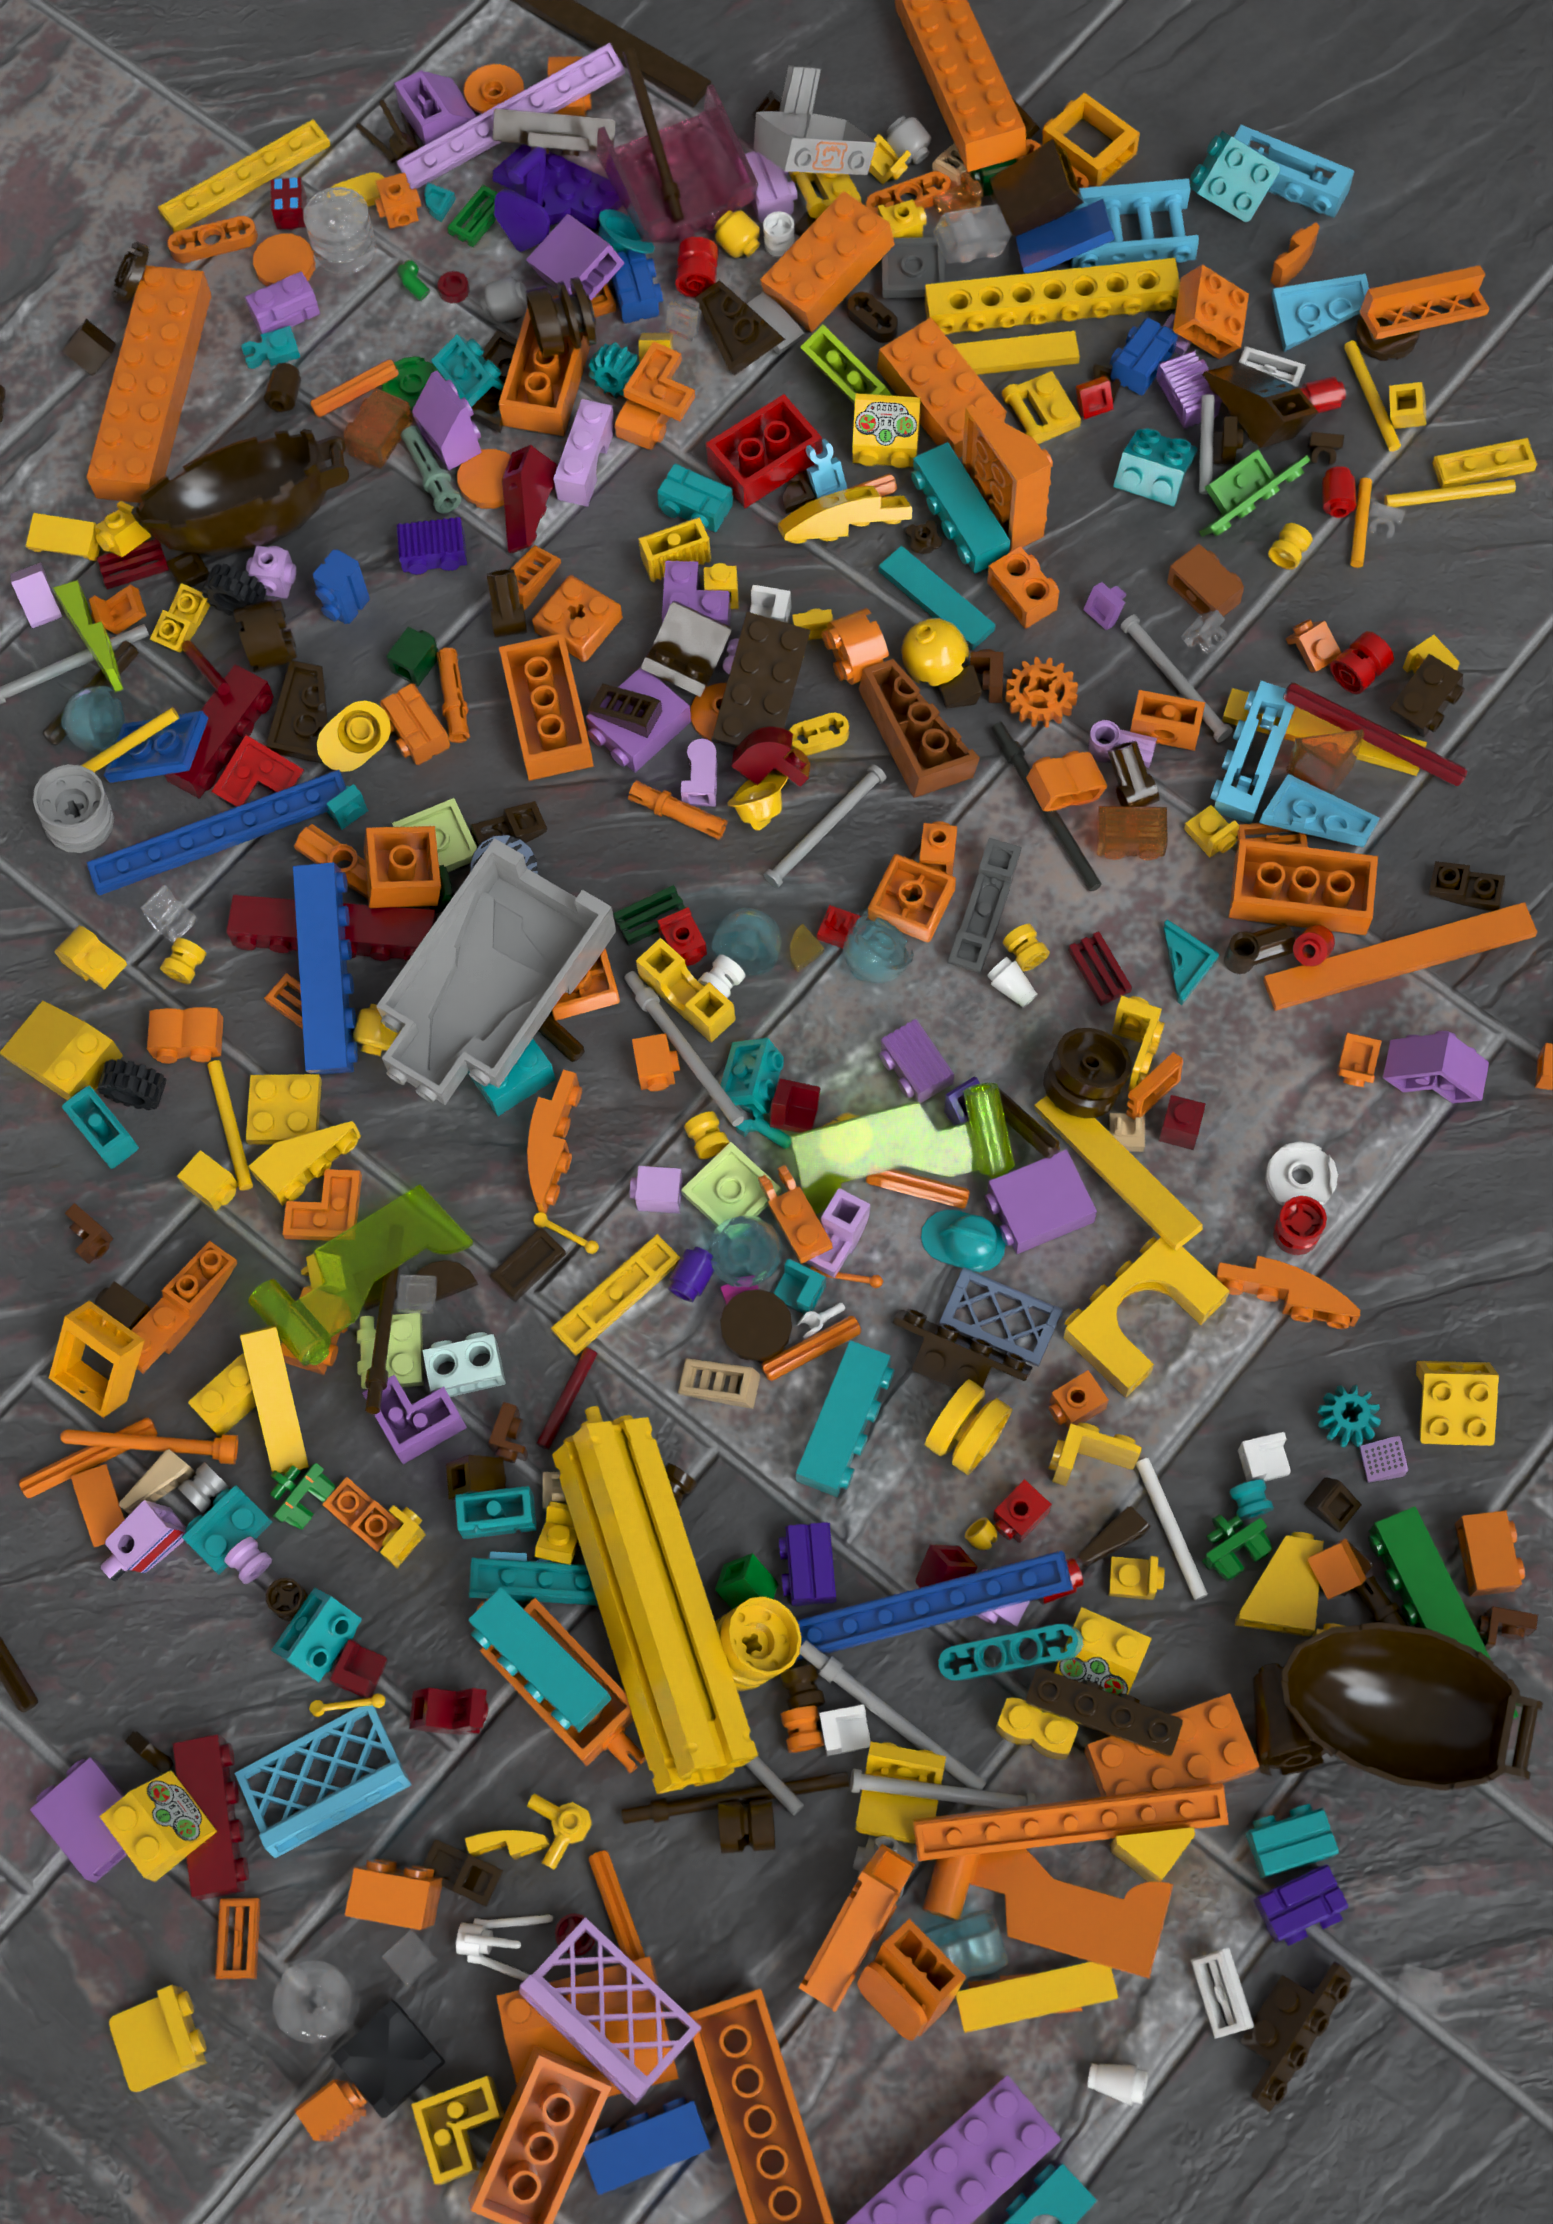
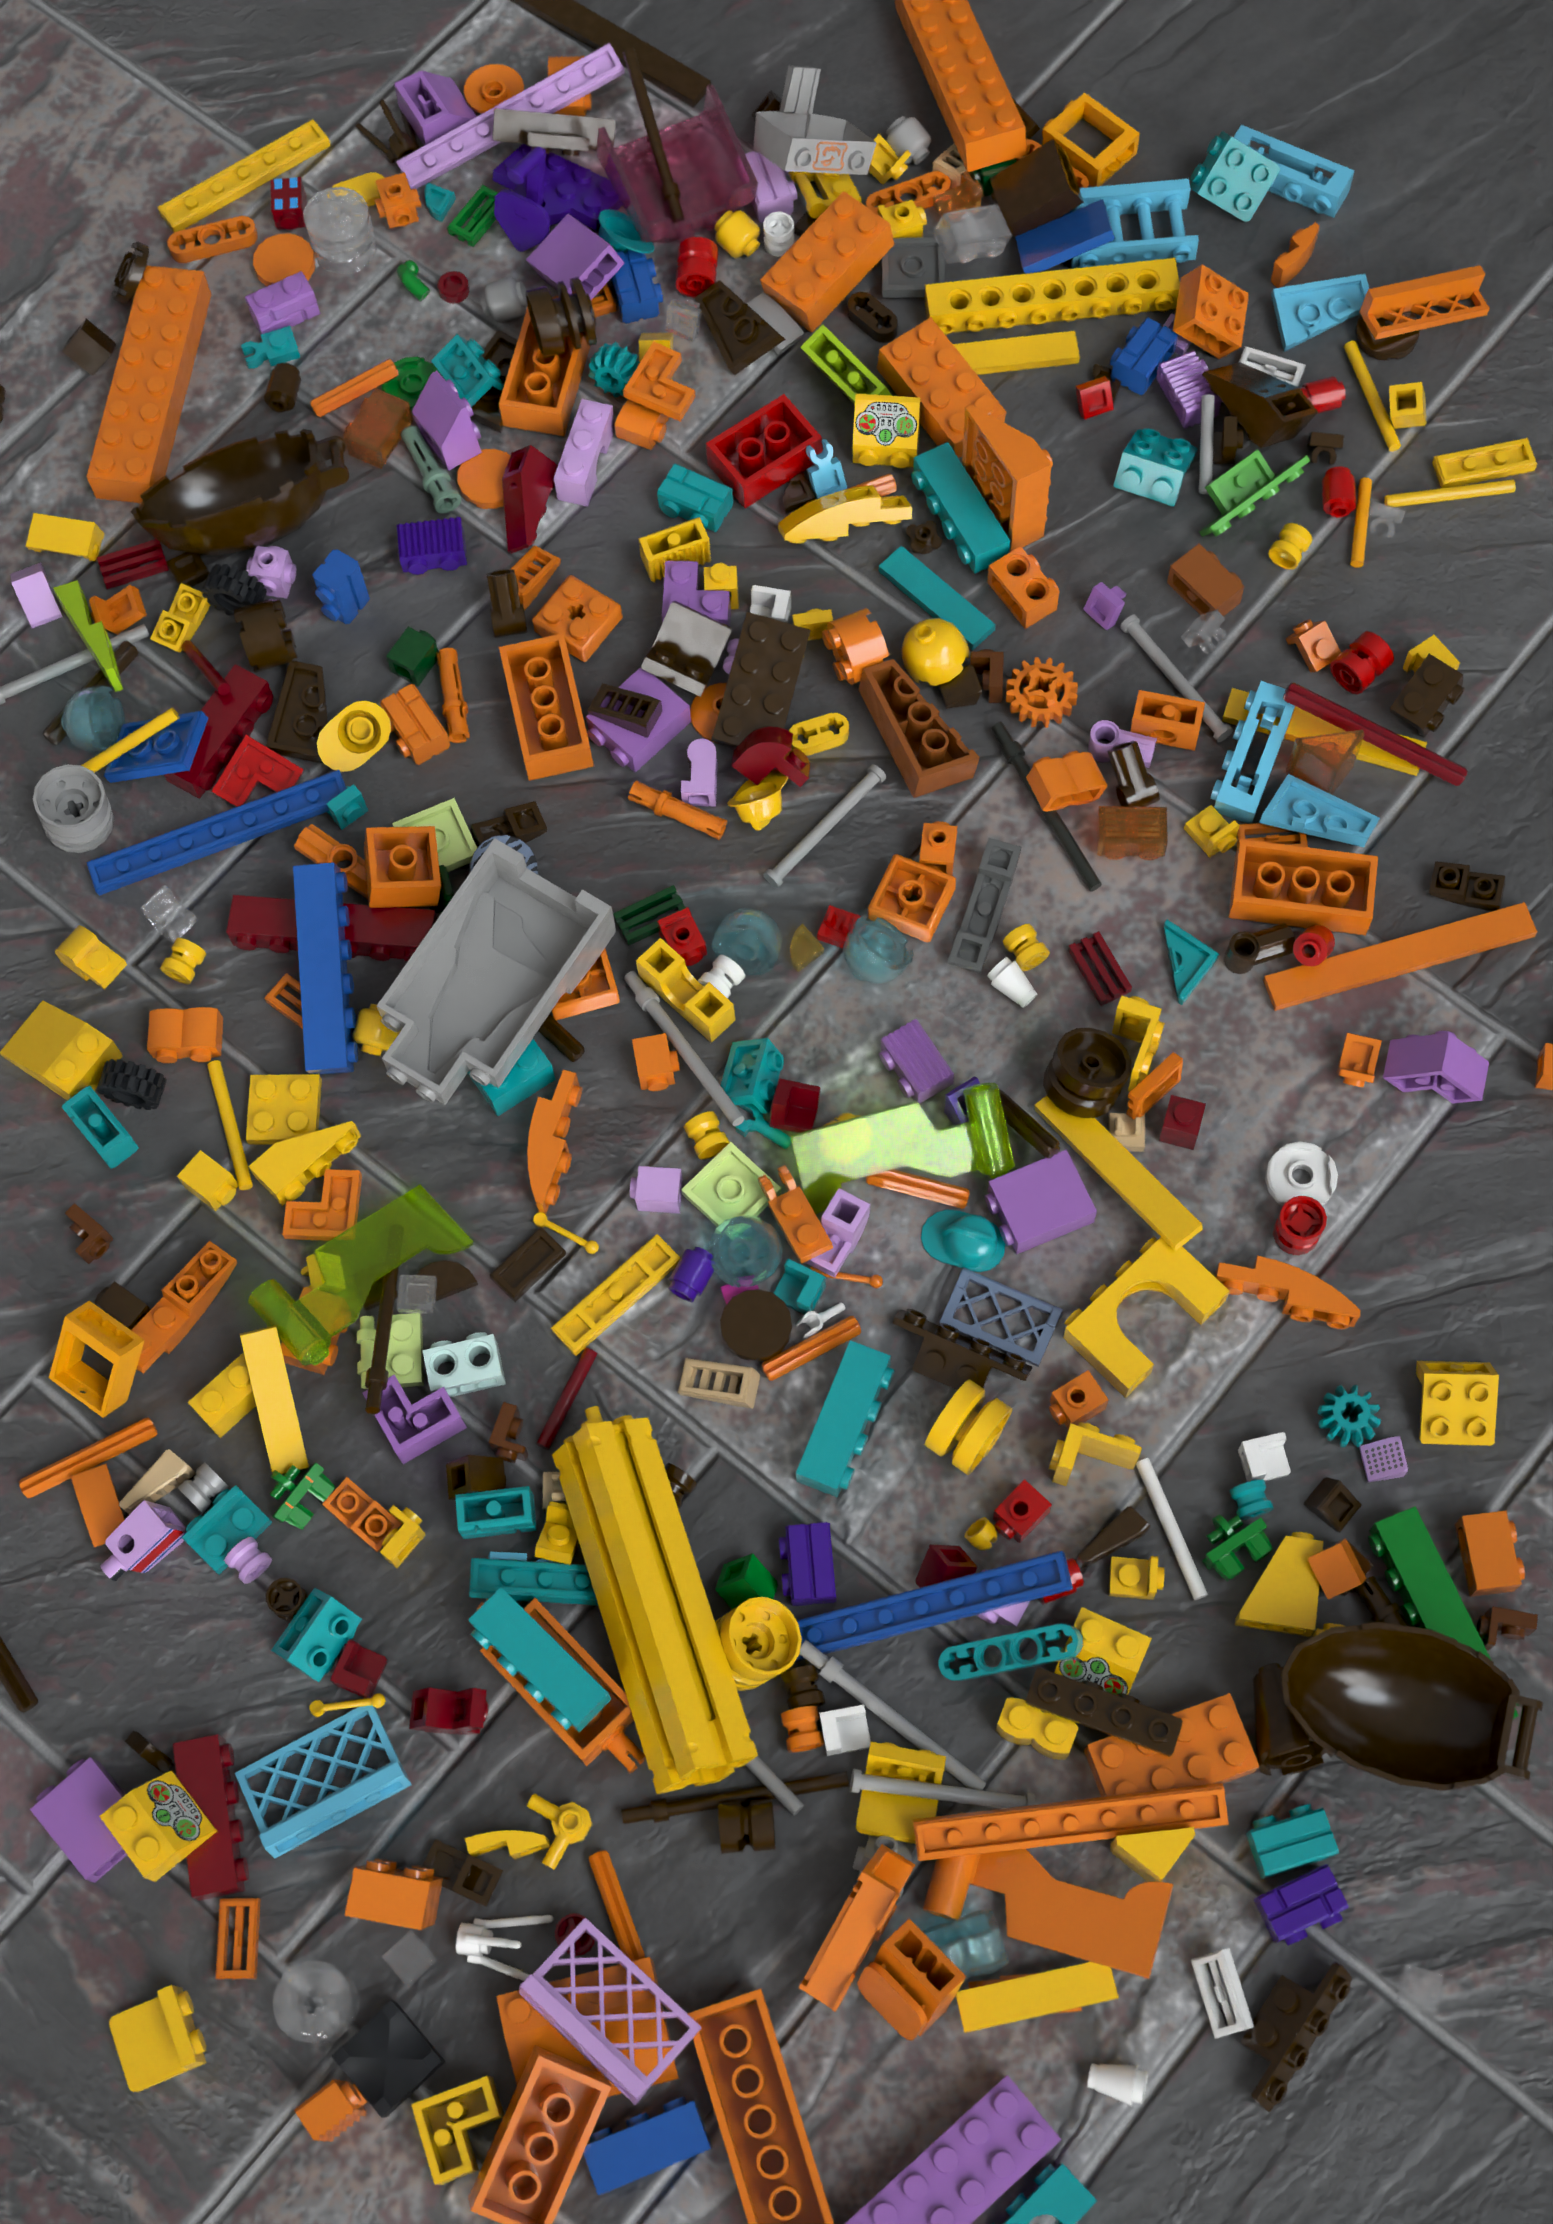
(120, 531): yellow brick -> none
(221, 1449): orange piece -> none
(1049, 403): yellow plate -> none

